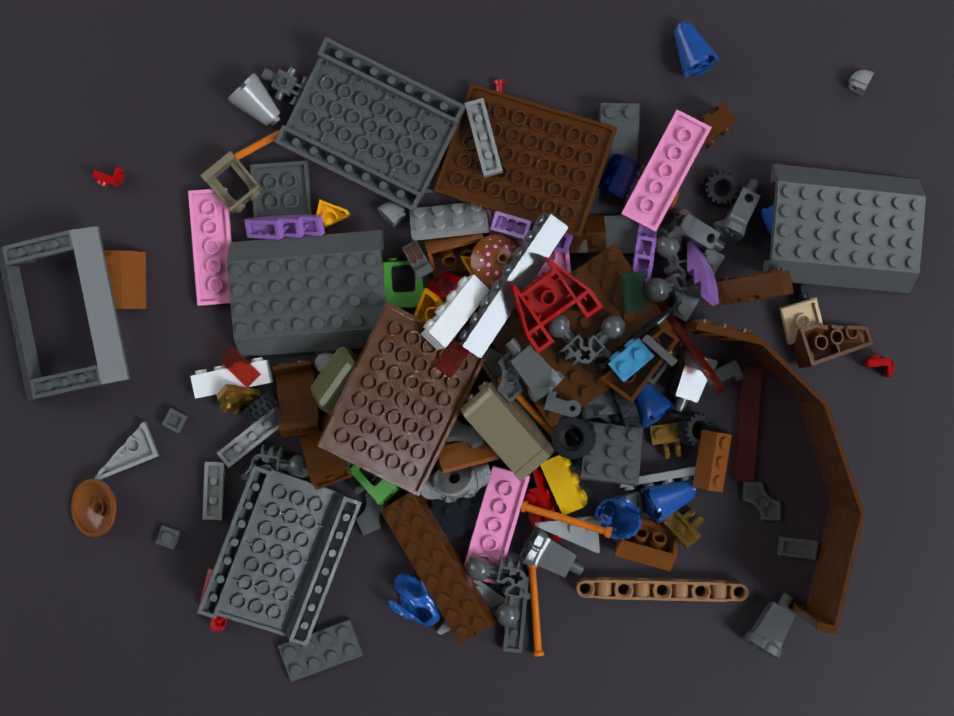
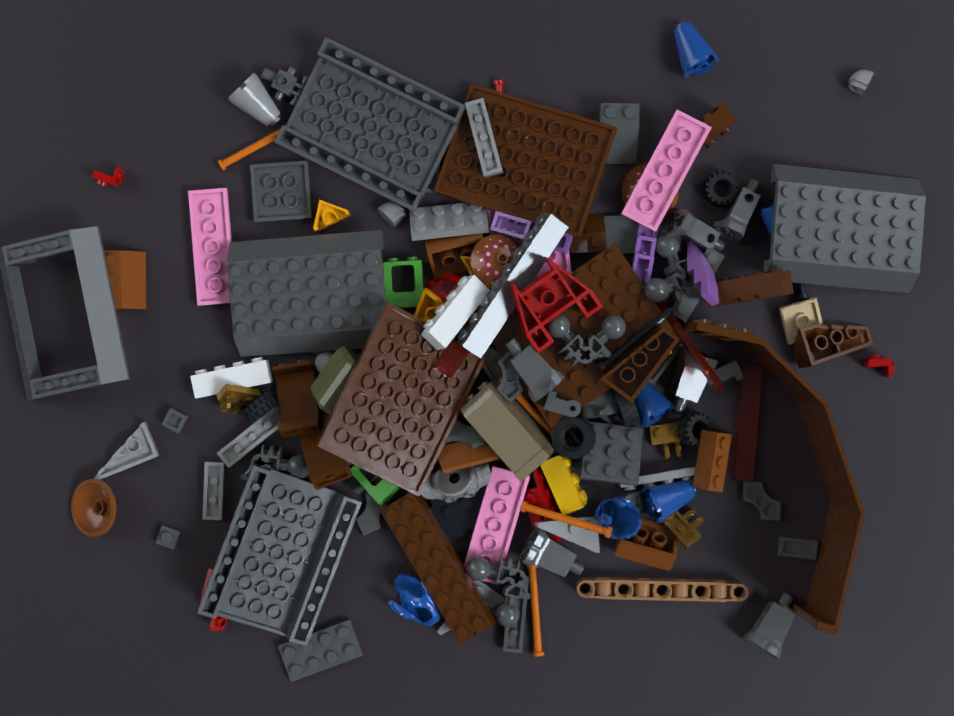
(210, 176): dark tan panel -> none
(240, 367): clear red tile -> none
(284, 226): medium lavender slope -> none
(417, 260): dark grey leg -> none
(619, 176): clear blue brick -> none
(631, 359): dark azure bracket -> none
(633, 292): clear green panel -> none
(658, 349): dark grey tile -> none

